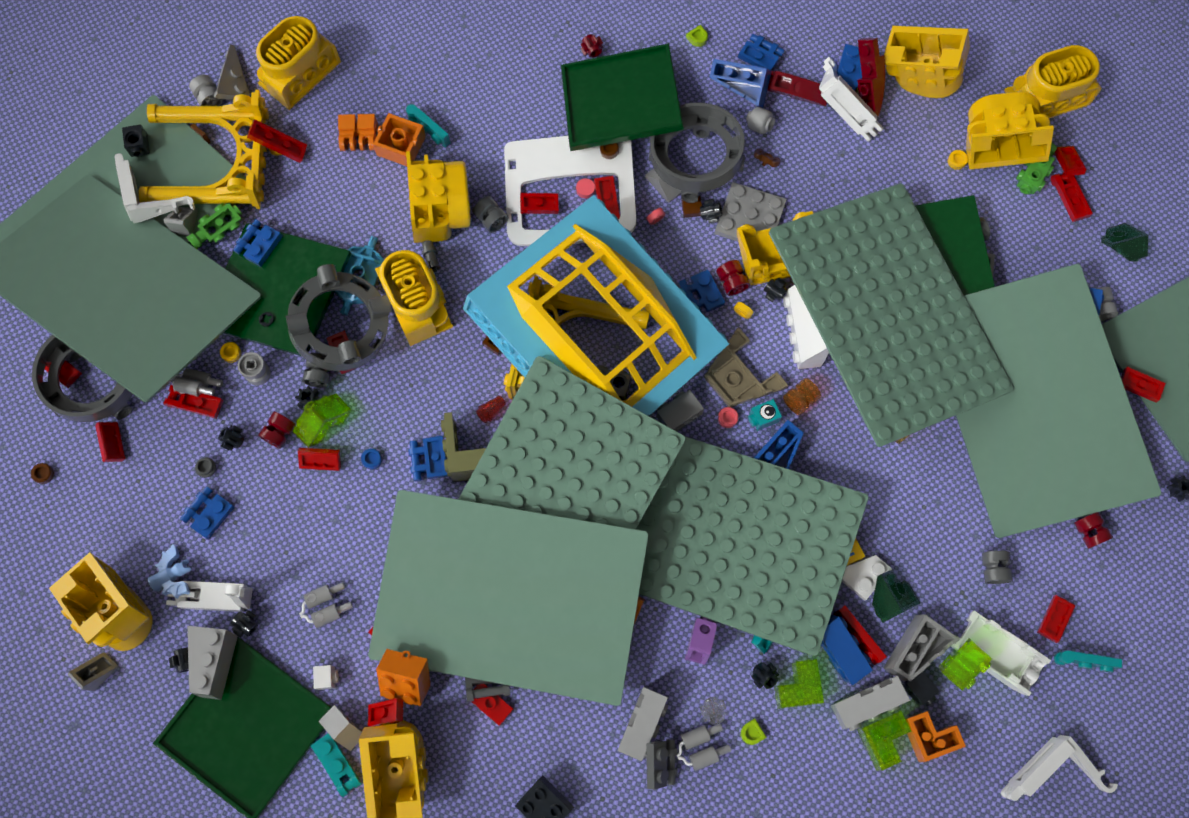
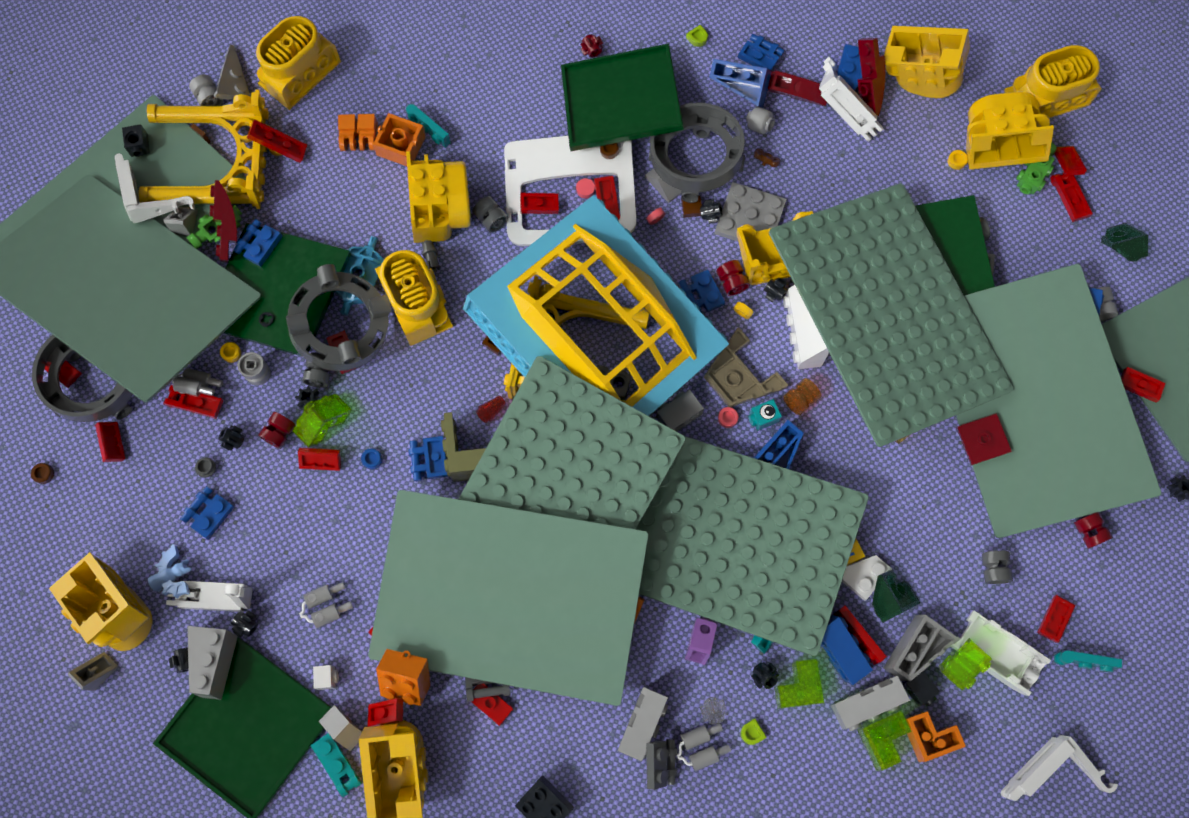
(223, 212): none -> dark red slope
(983, 439): none -> dark red plate

